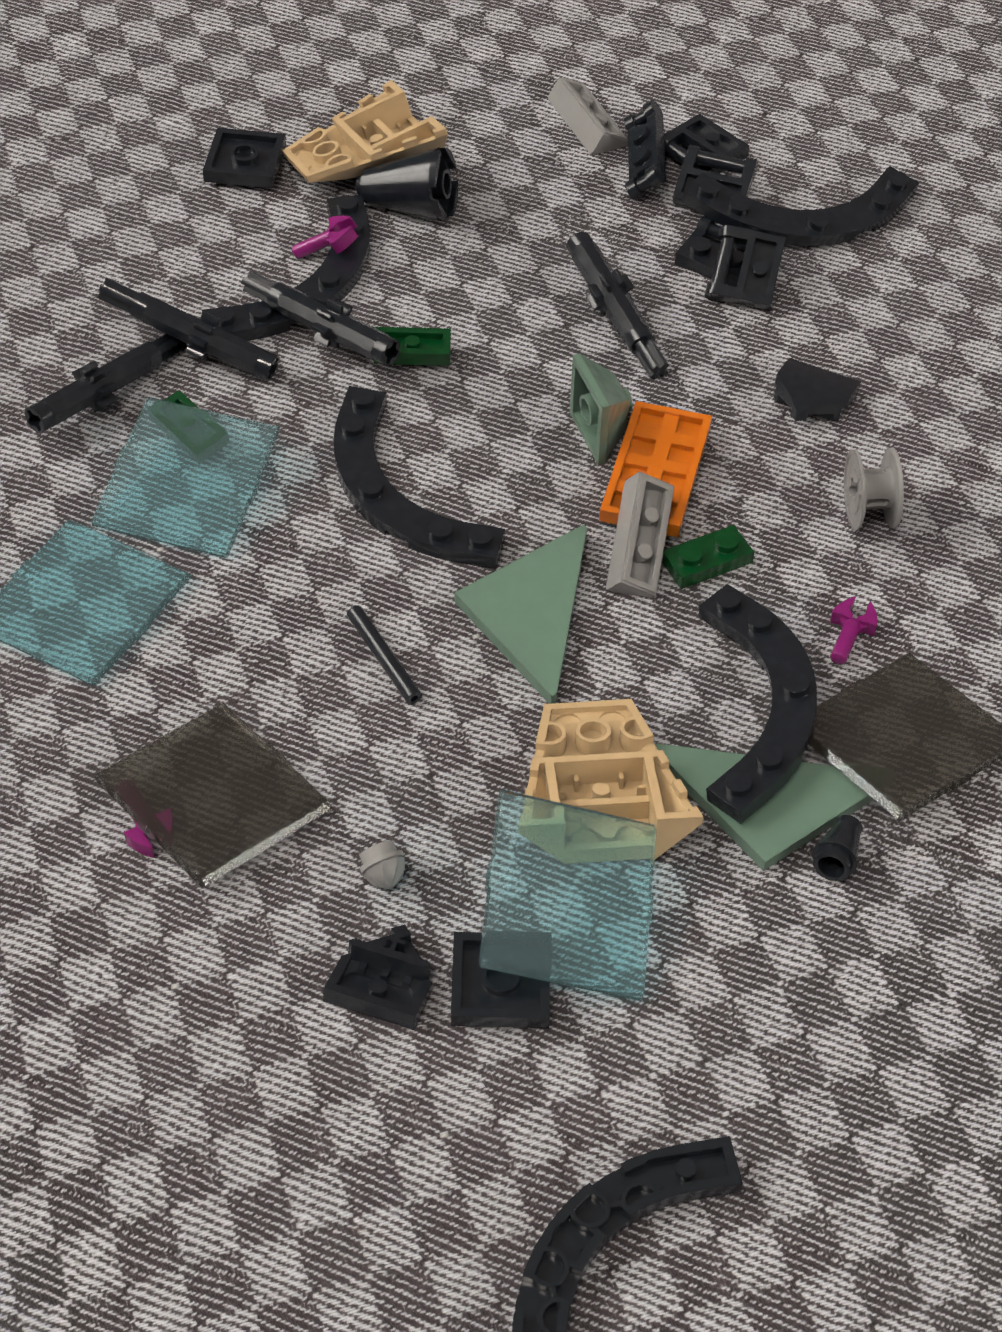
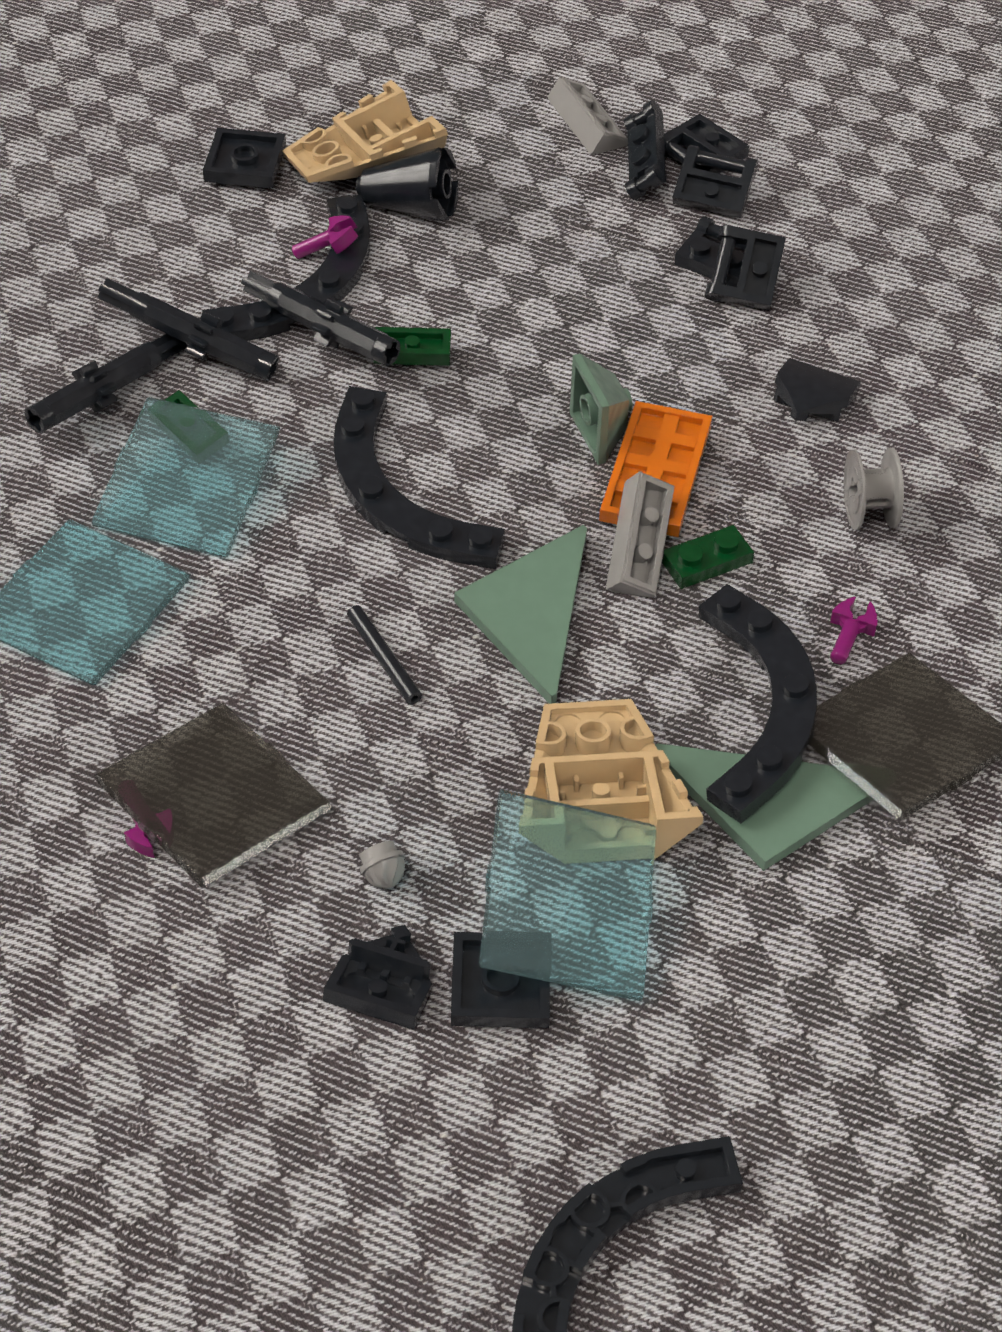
(612, 297): black piece -> none
(804, 227): black plate -> none
(838, 850): black cone -> none

